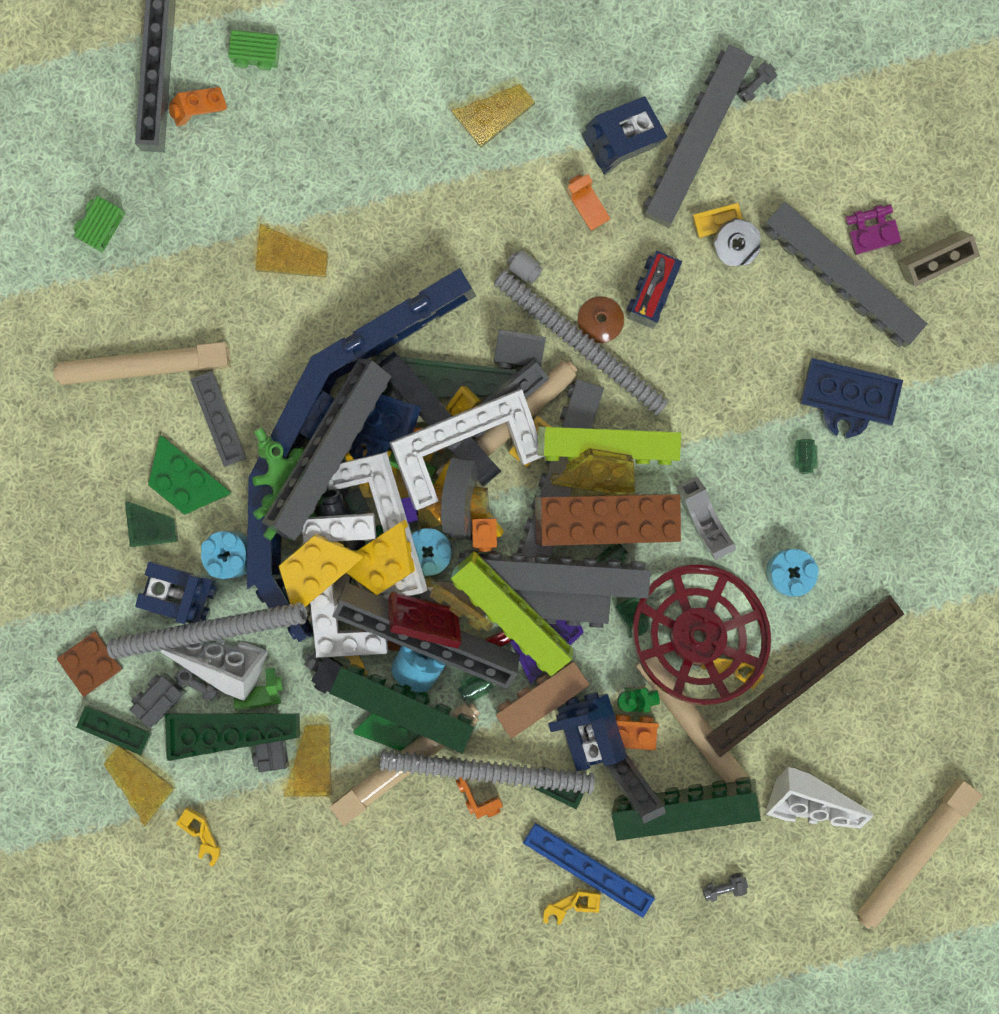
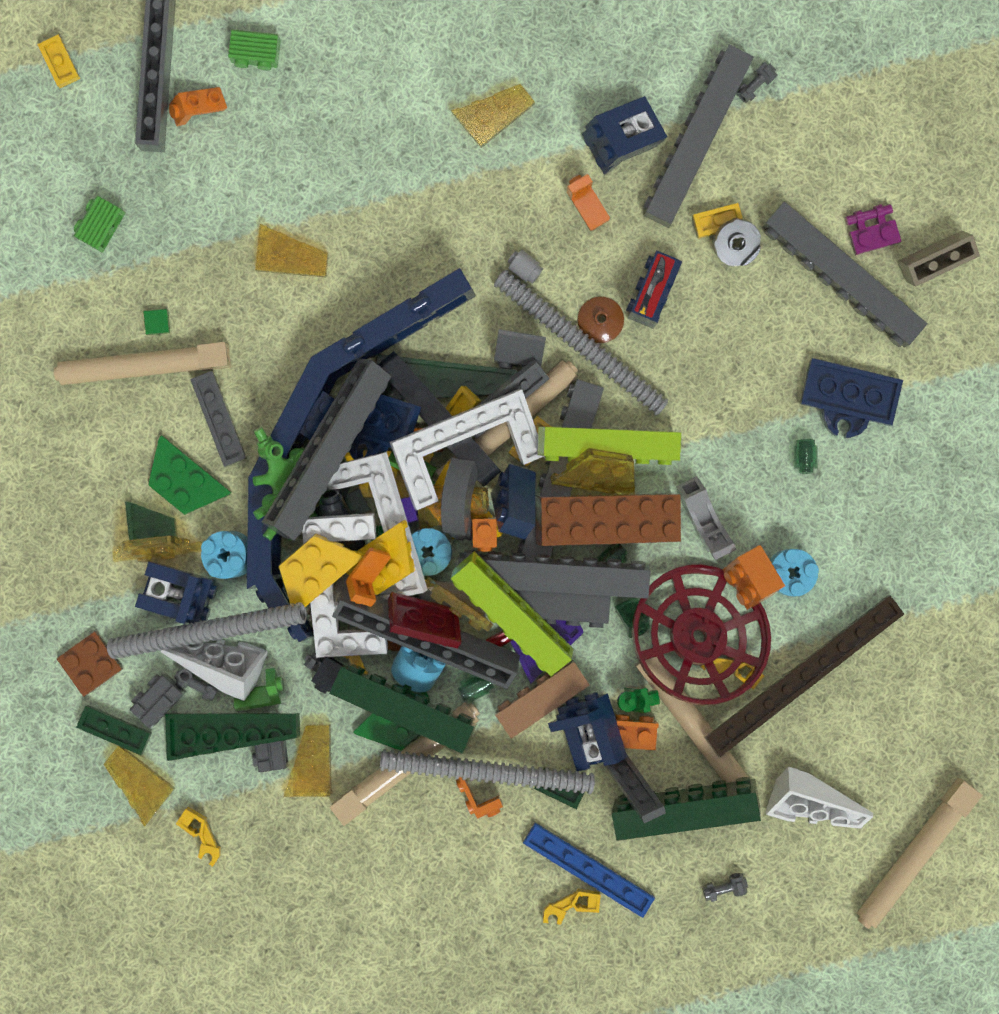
(59, 61): none -> yellow plate
(148, 548): none -> clear yellow wing
(157, 322): none -> green tile
(361, 579): none -> orange bracket
(515, 501): none -> dark blue wedge
(753, 577): none -> orange piece

